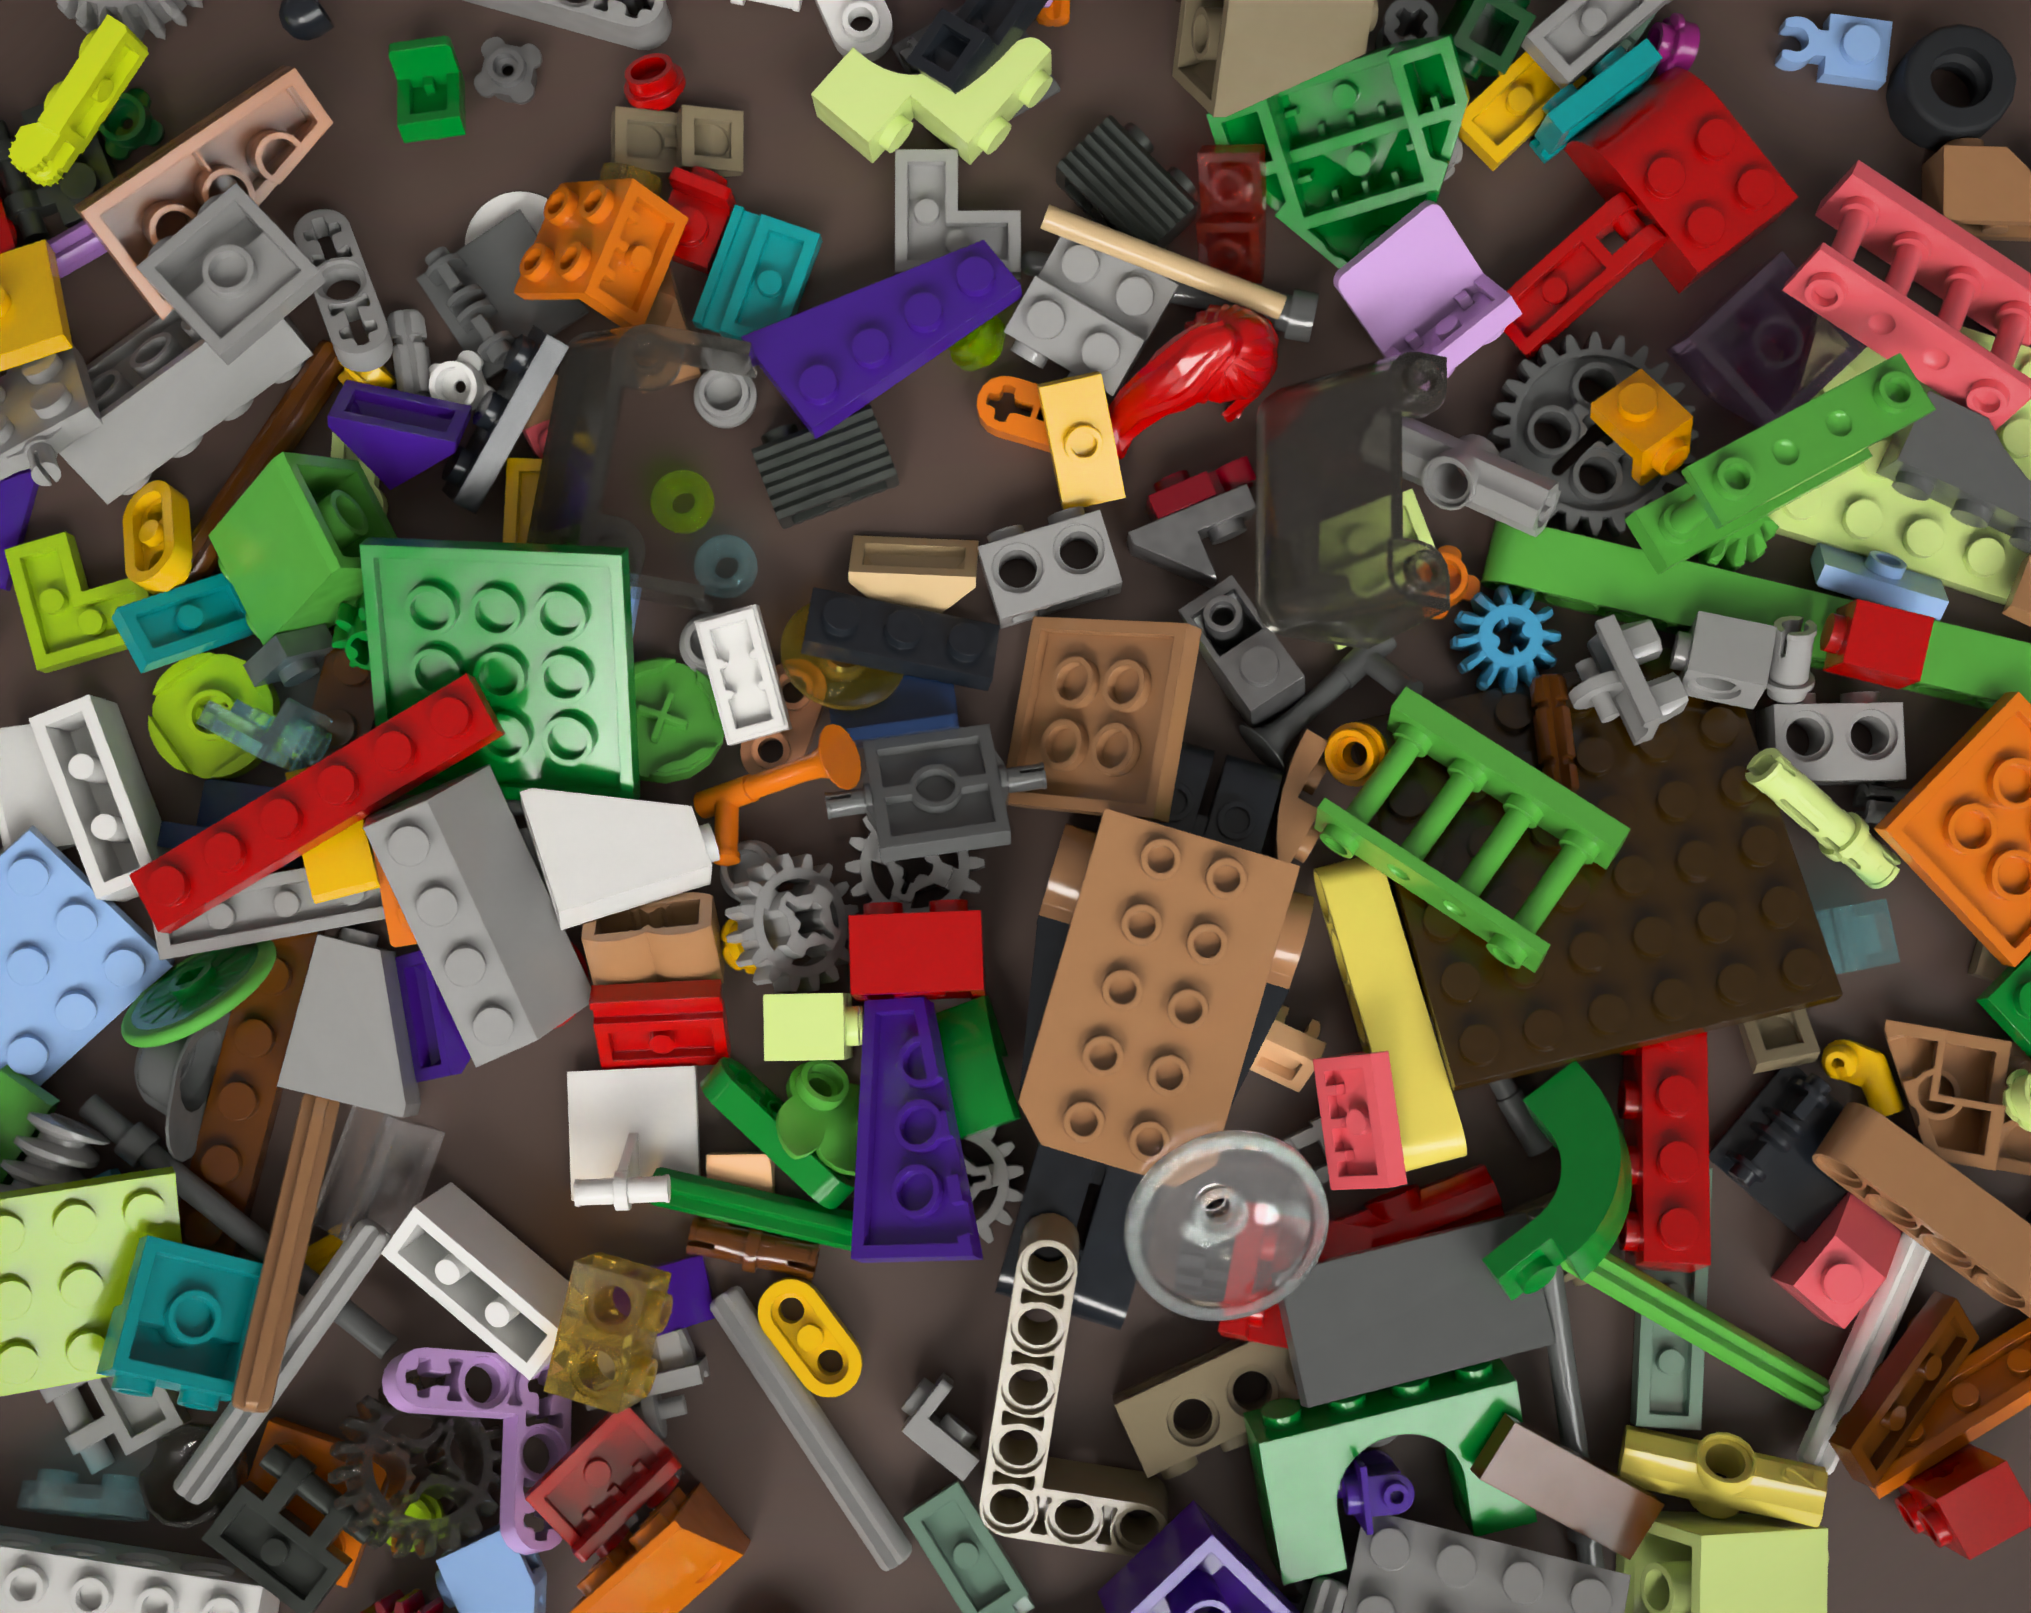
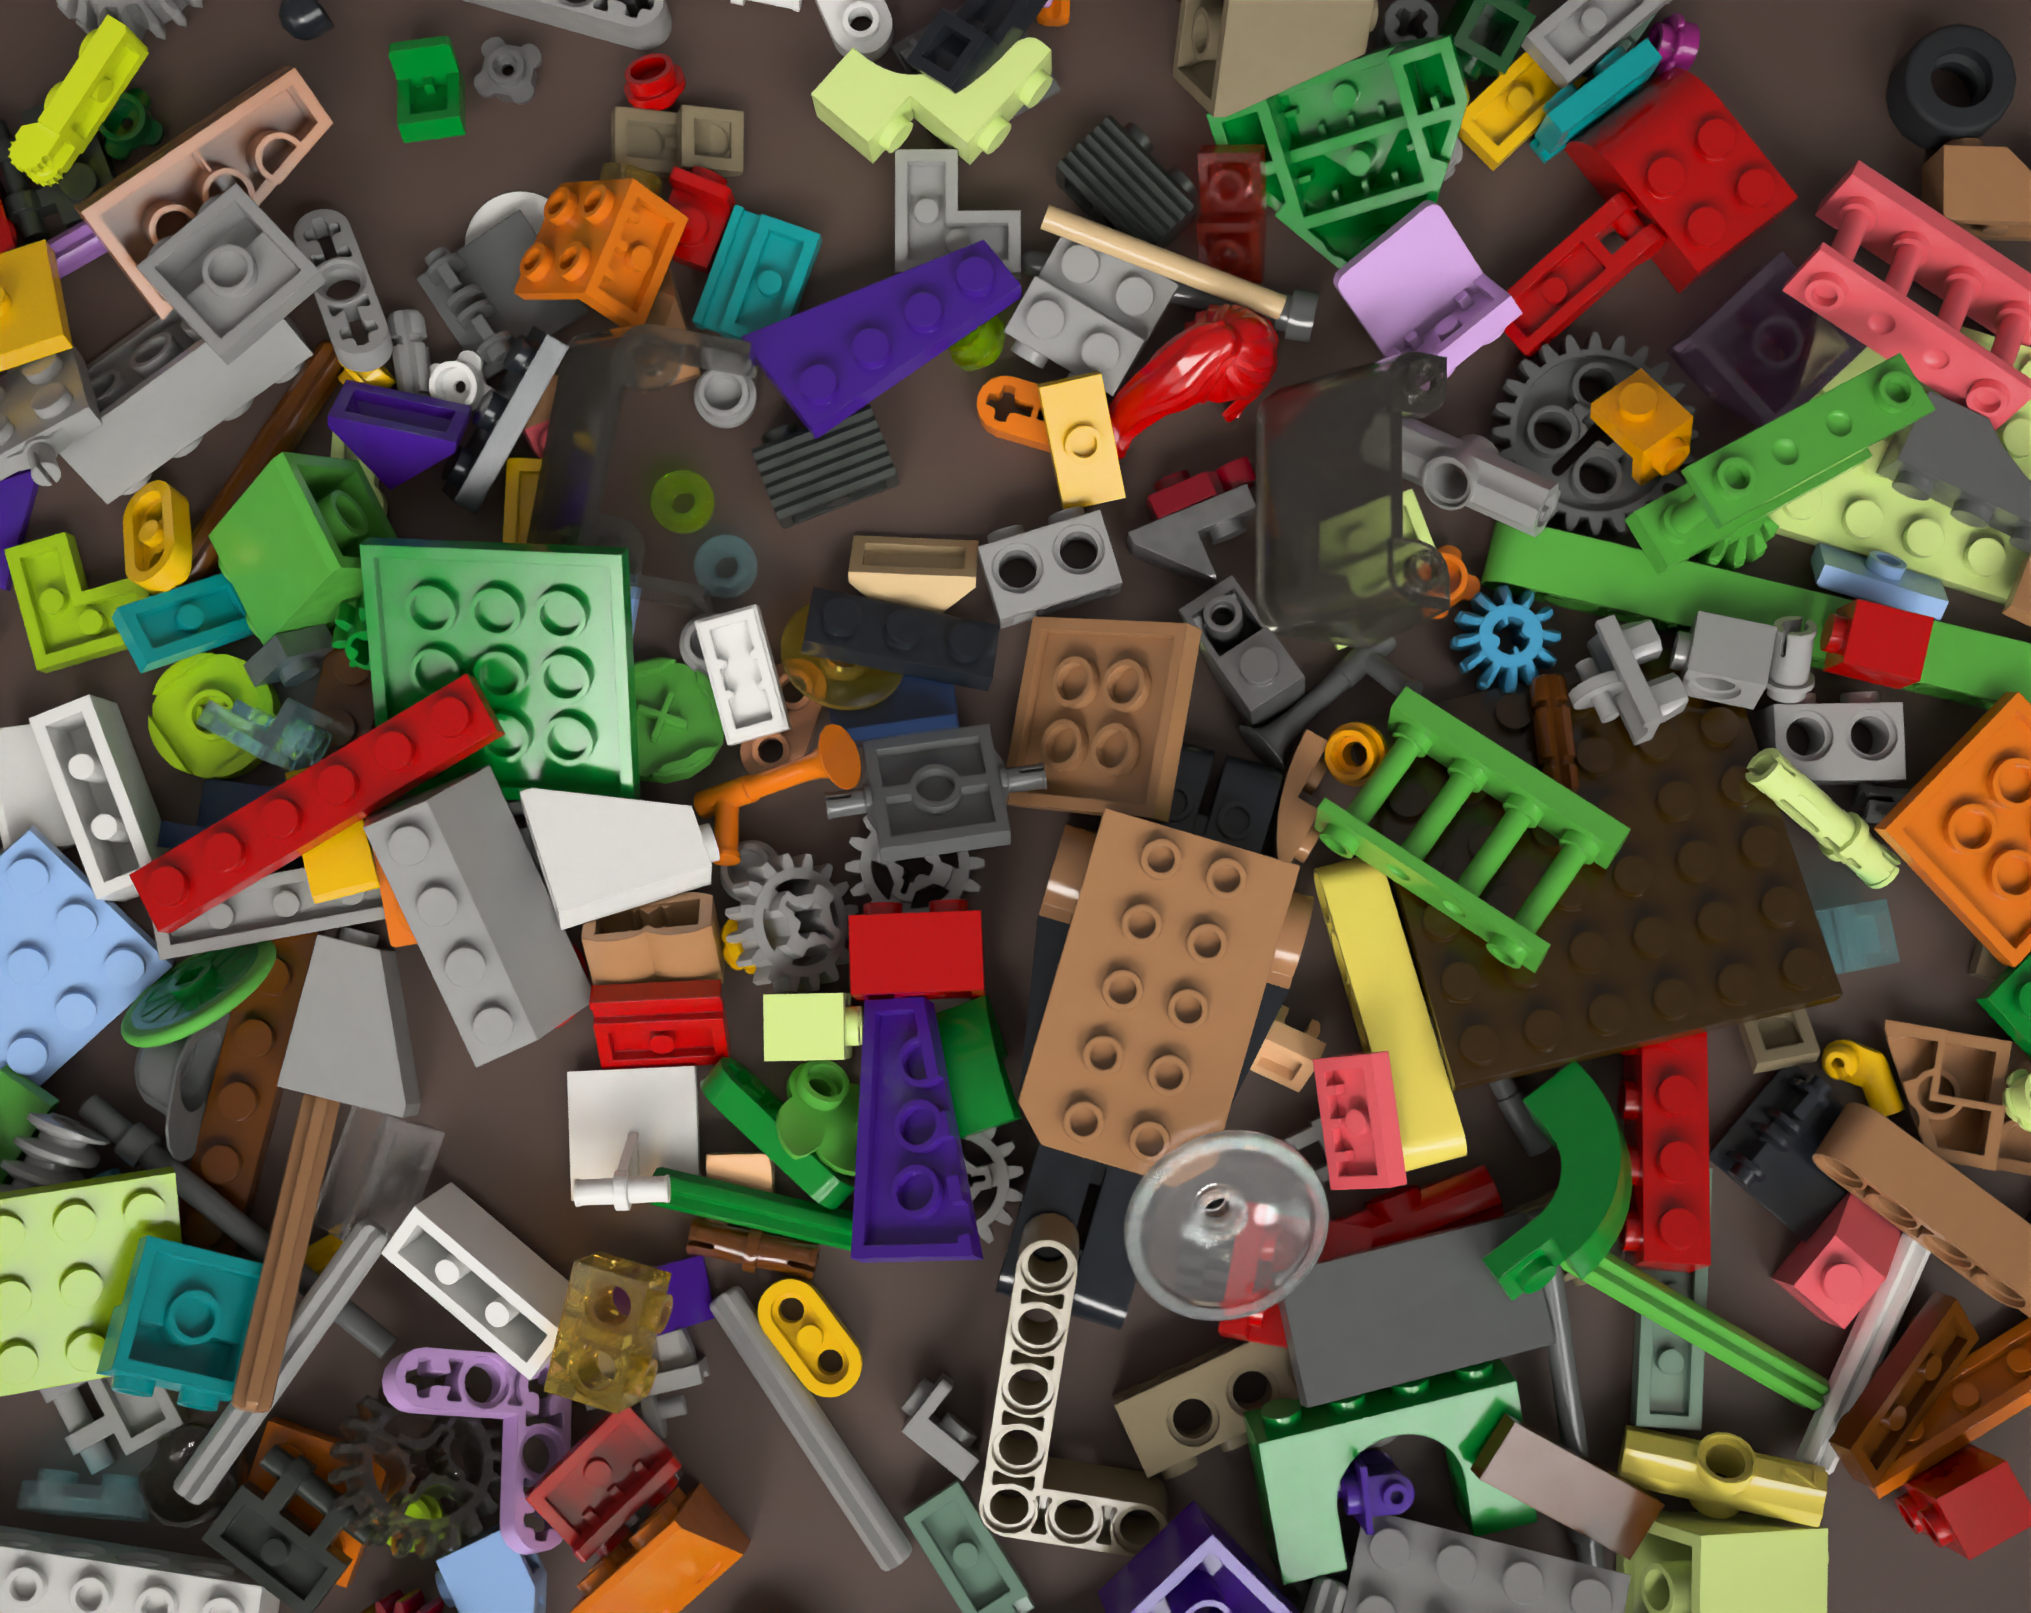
(432, 1033): dark purple slope -> none
(1847, 49): light blue plate -> none

